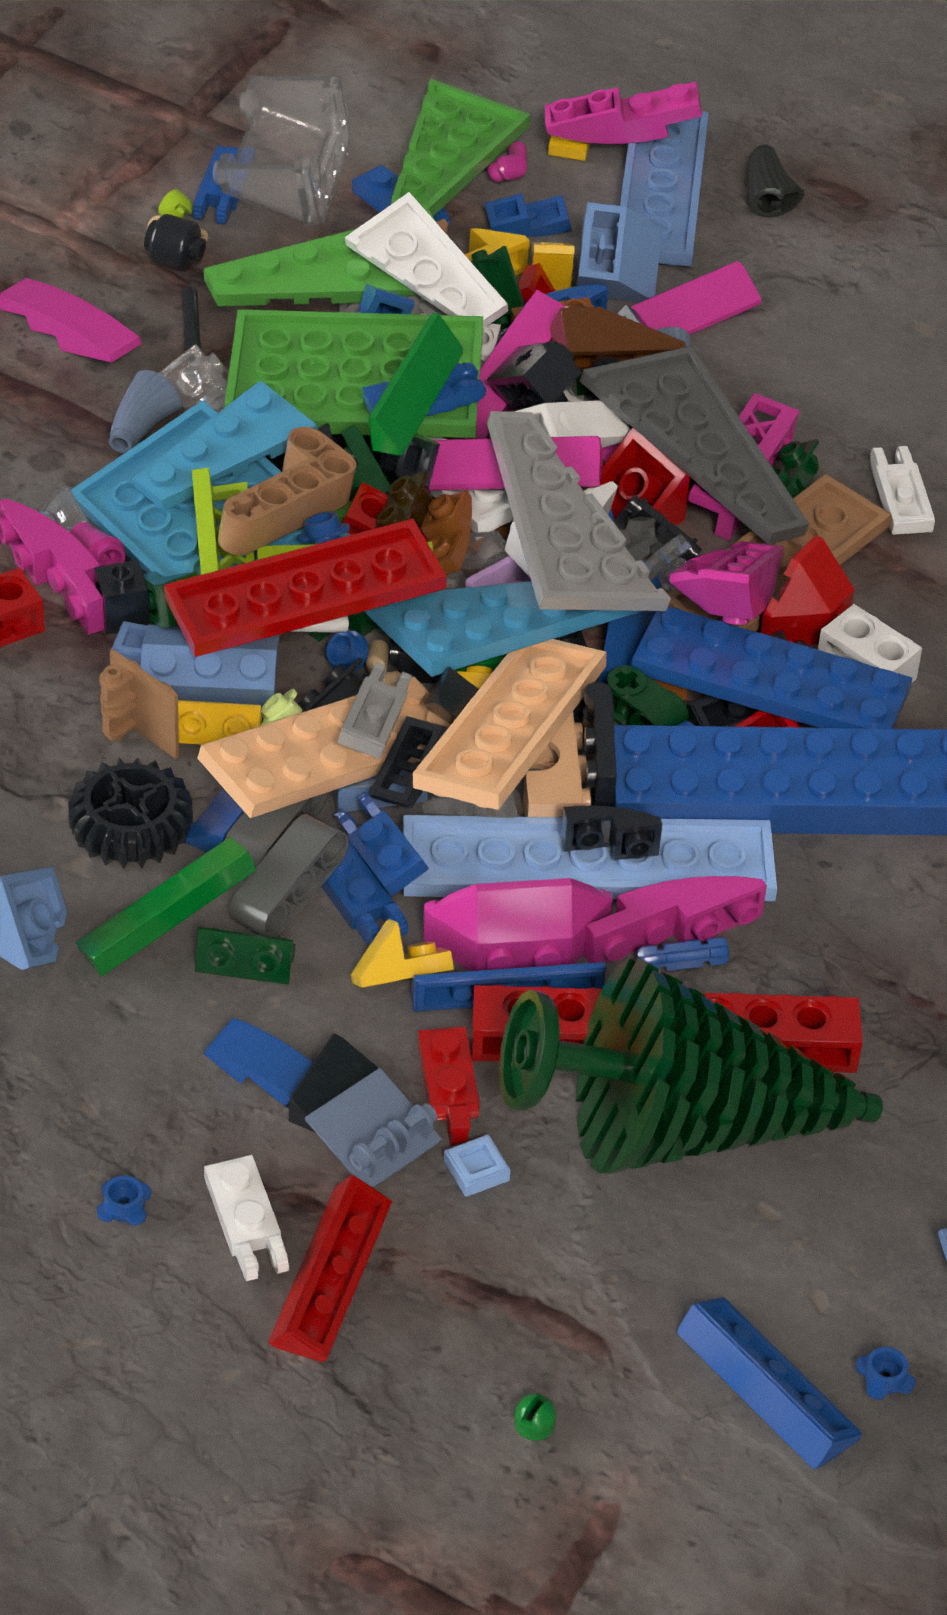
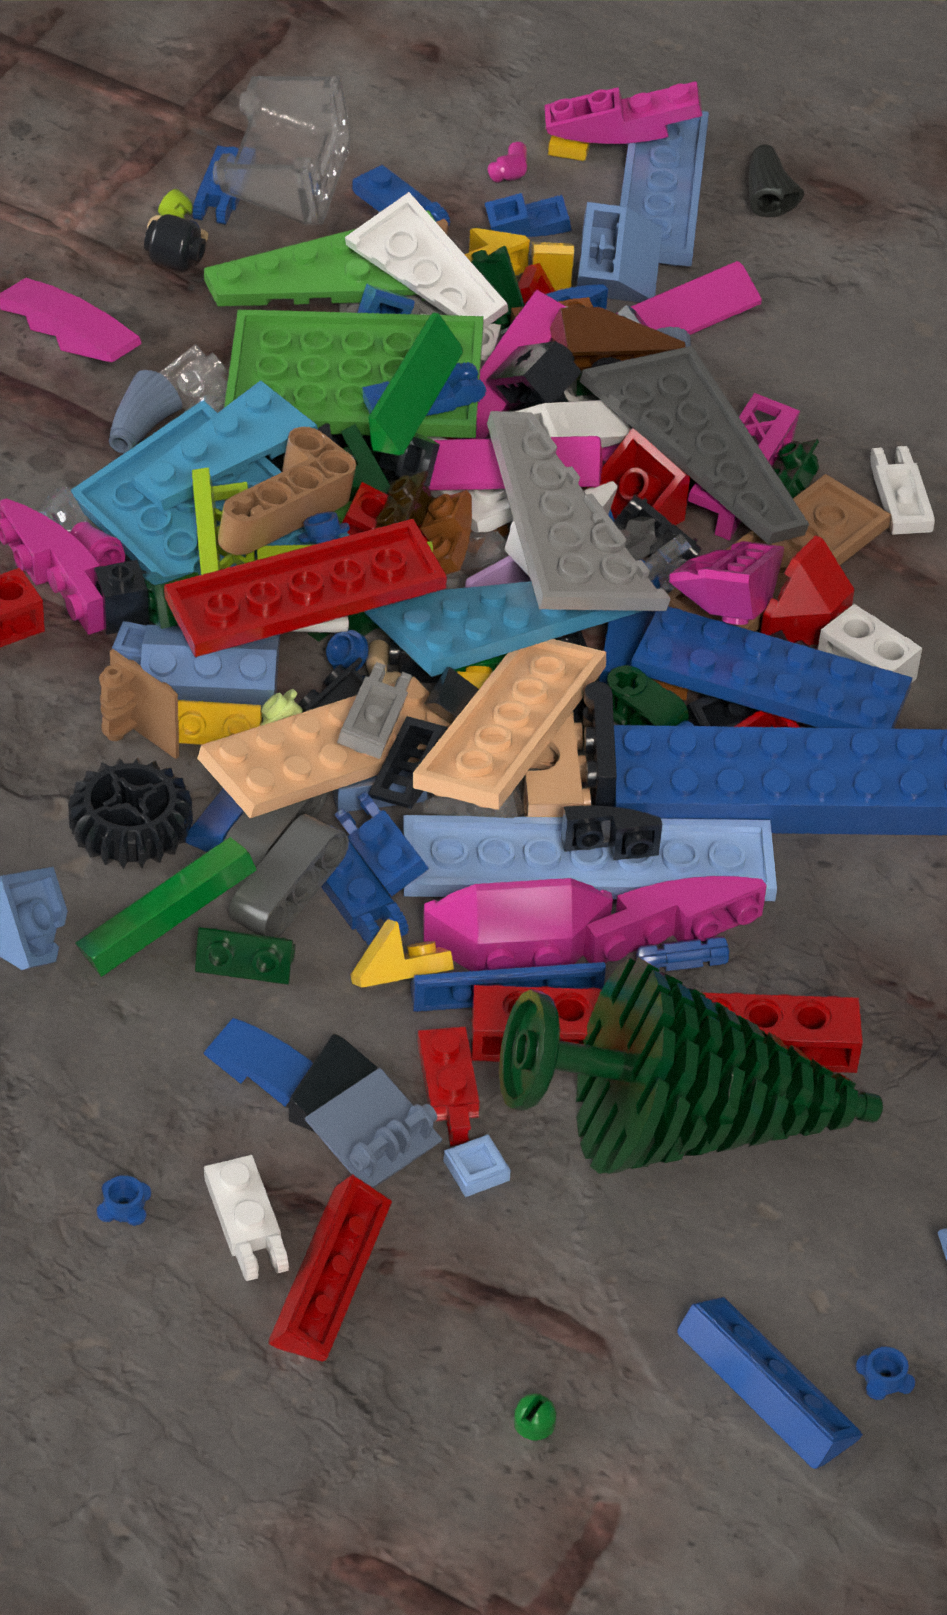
(191, 318): black bar -> none
(454, 143): bright green wing -> none

